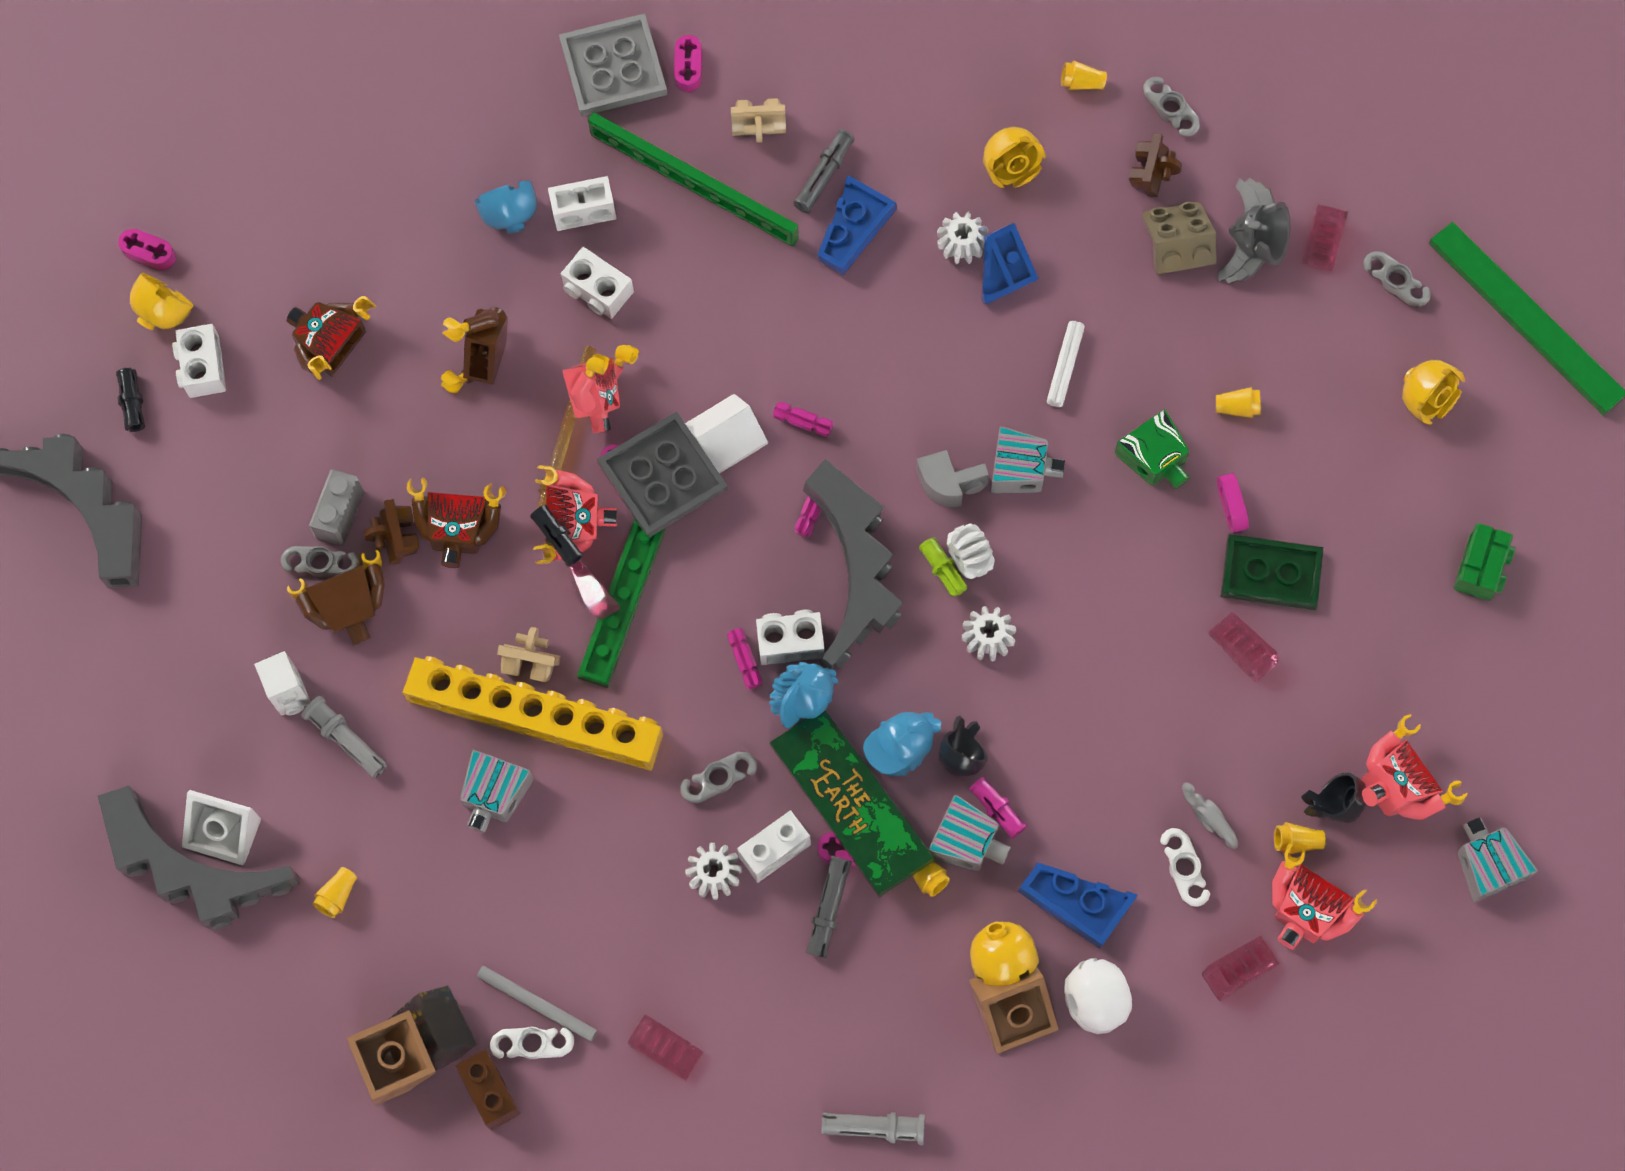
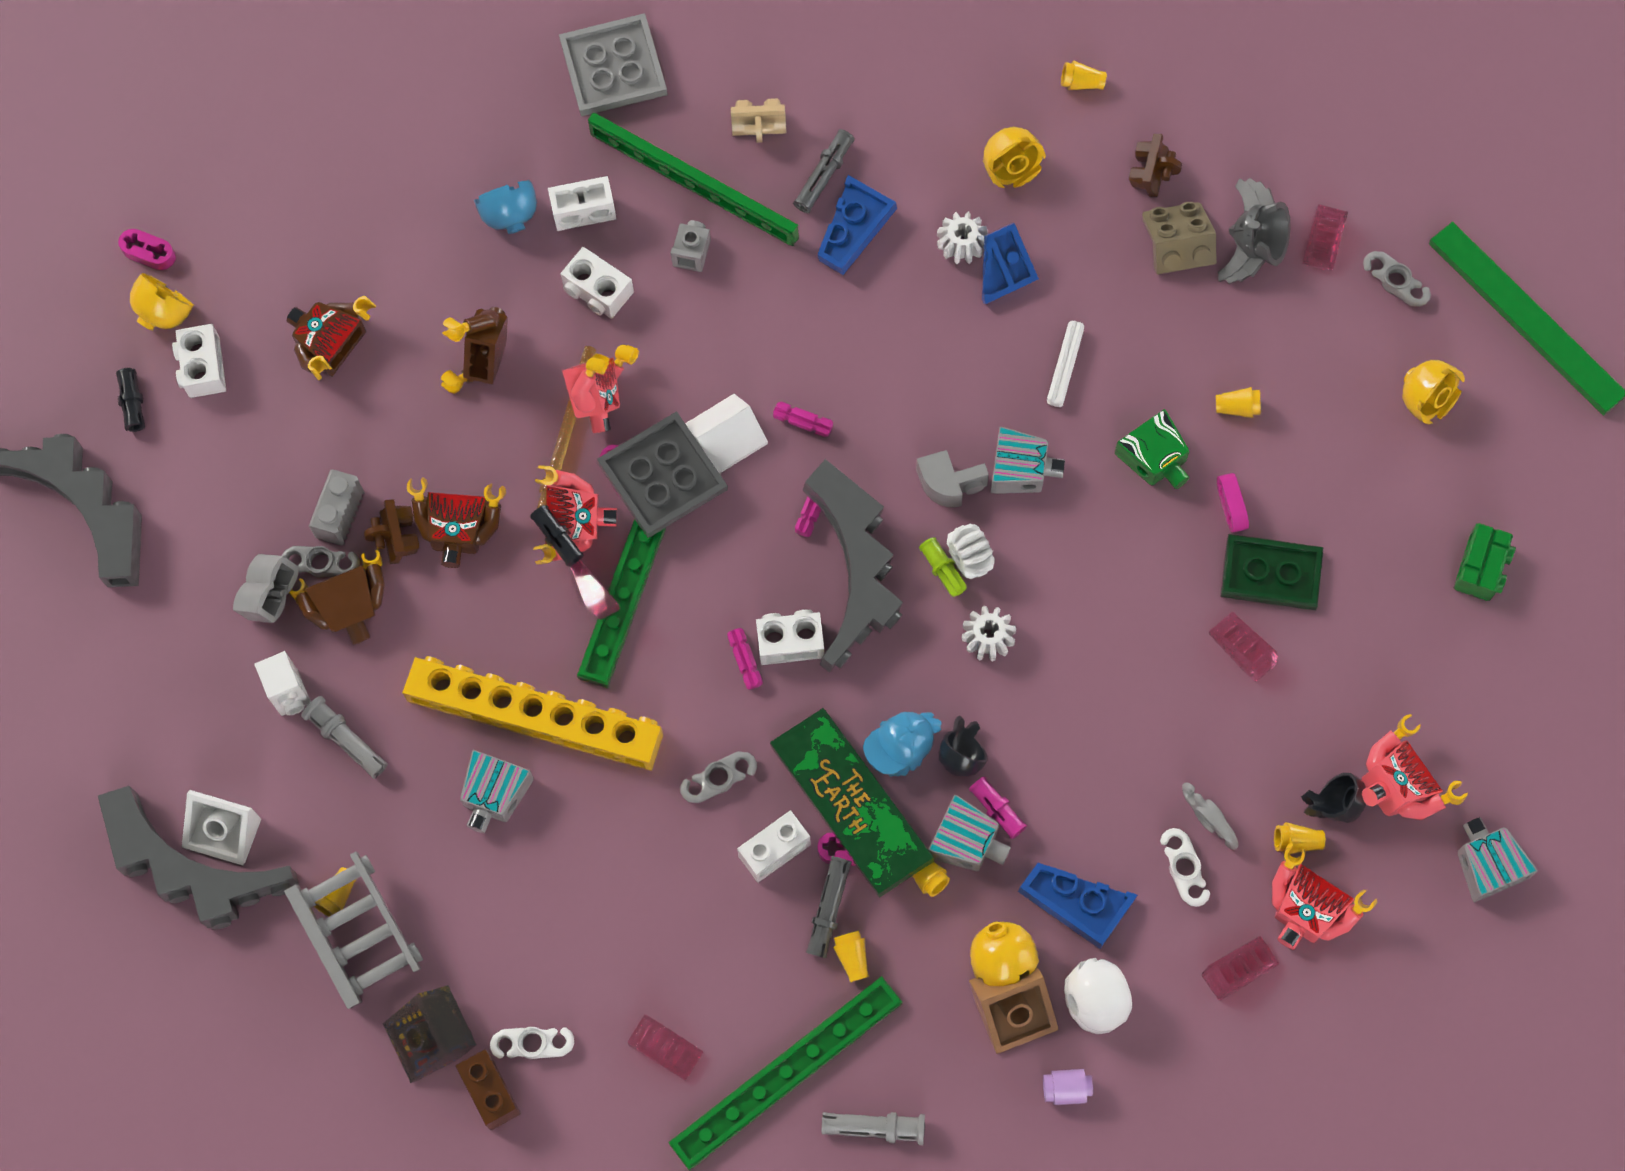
(265, 588): none -> light grey brick
(321, 928): none -> light grey fence
(391, 1057): medium nougat slope -> none
(537, 1003): light grey bar -> none
(542, 661): tan hips -> none
(682, 63): dark pink beam -> none
(693, 254): none -> light grey brick
(704, 864): white gear -> none
(785, 1073): none -> green tile
(802, 692): dark azure hair -> none
(852, 954): none -> yellow cone
(1067, 1087): none -> lavender brick
(1184, 113): light grey piece -> none

